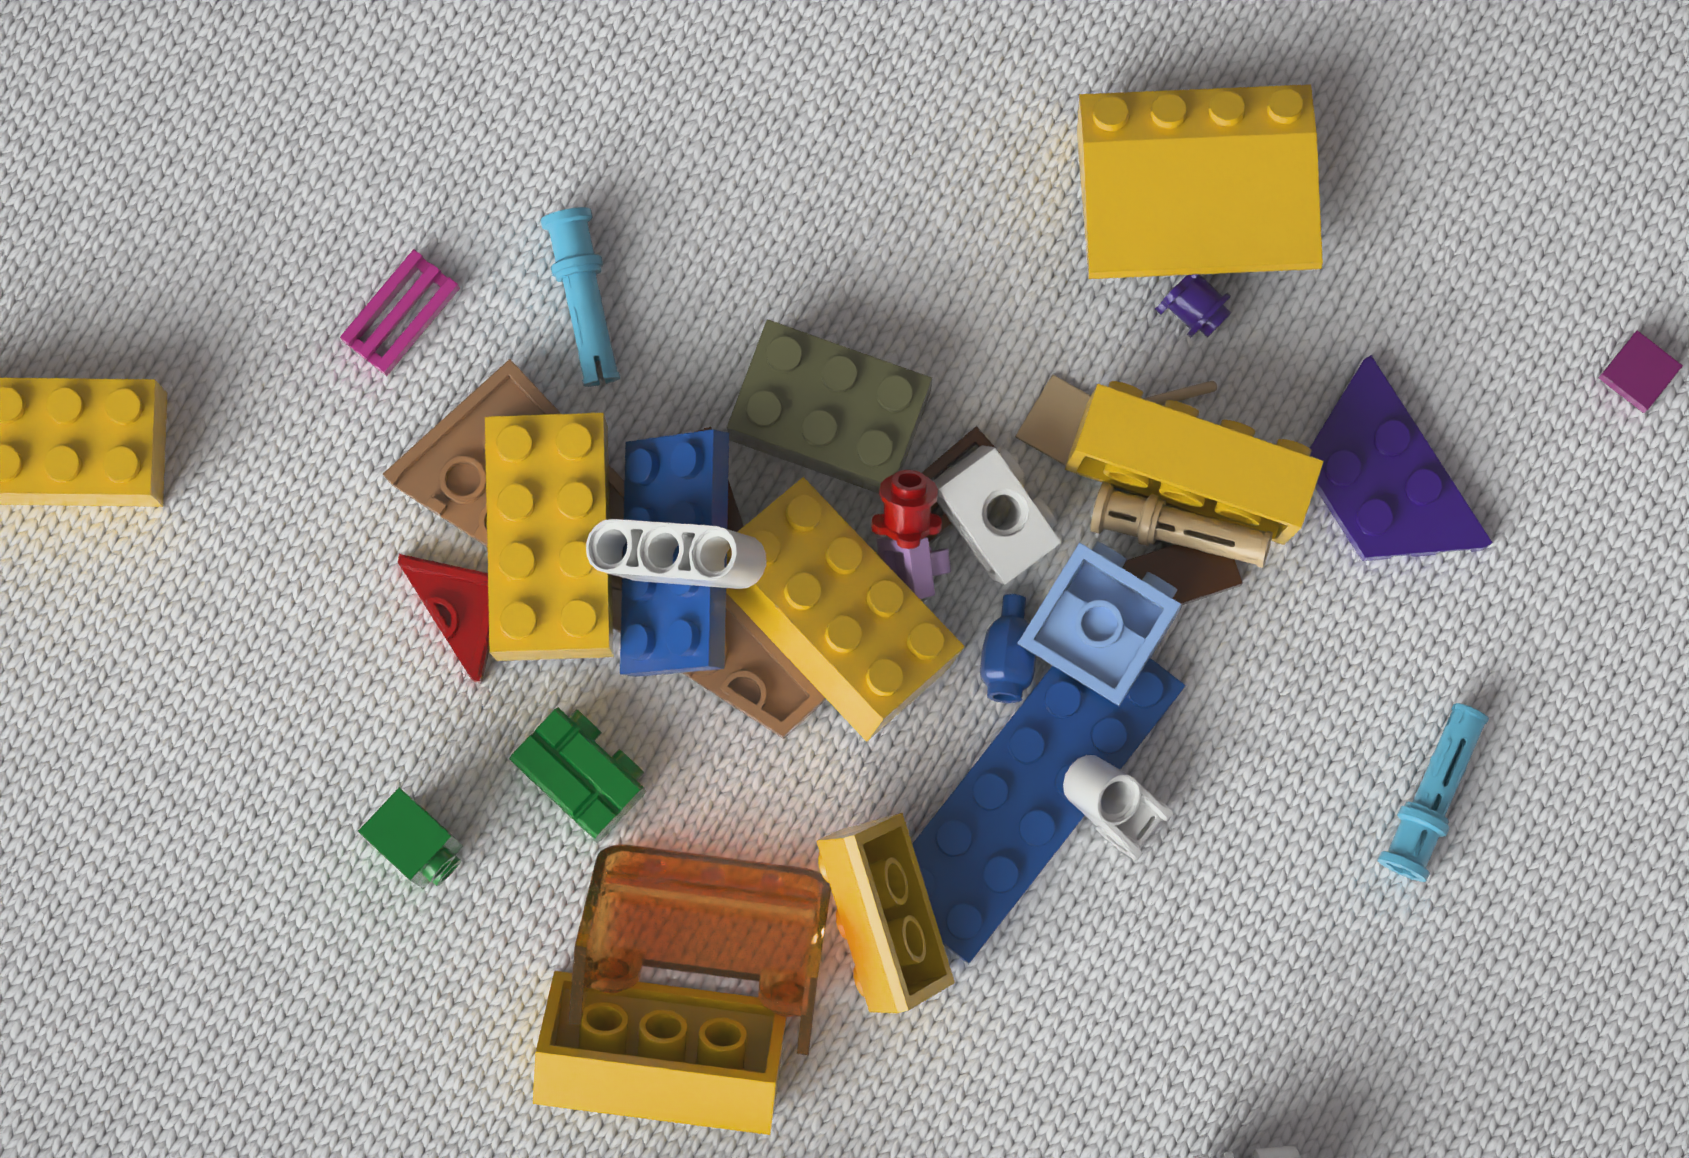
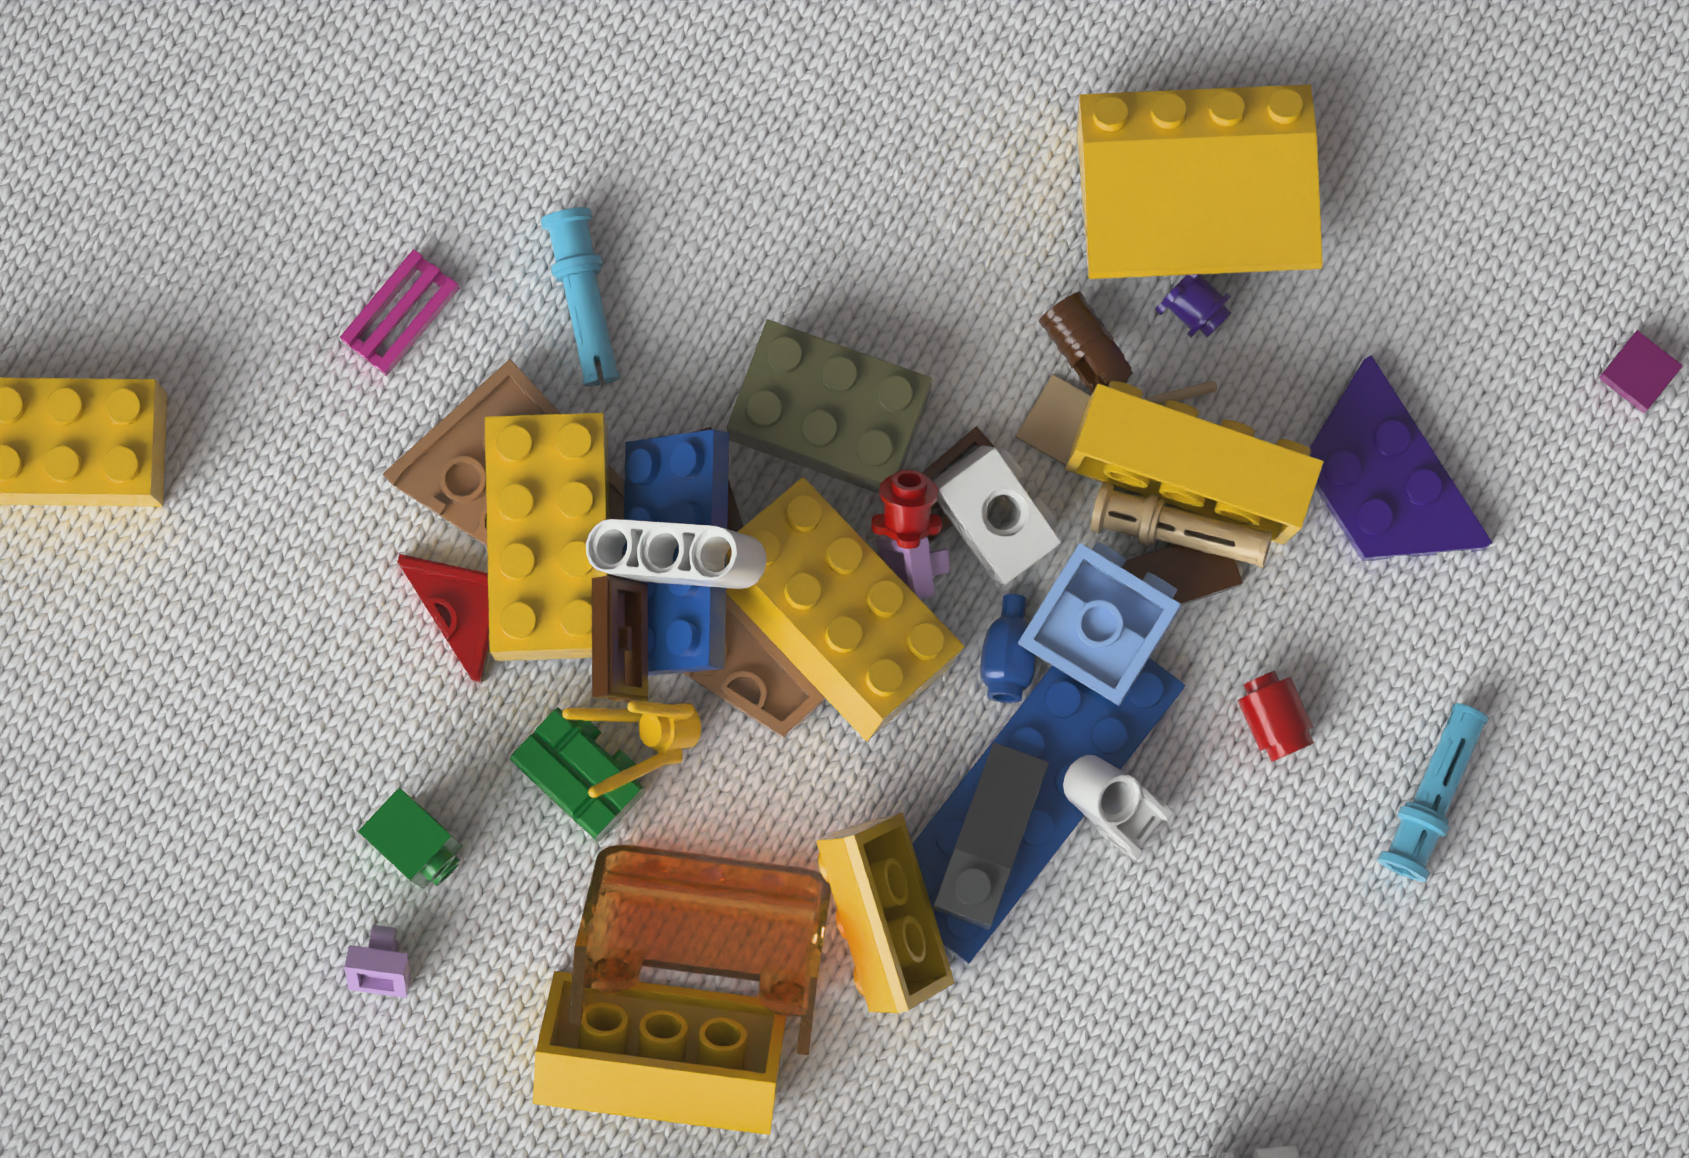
(379, 966): none -> lavender tile
(619, 639): none -> reddish brown tile
(661, 726): none -> yellow plant
(990, 836): none -> dark grey slope
(1085, 342): none -> reddish brown hinge
(1276, 715): none -> red brick

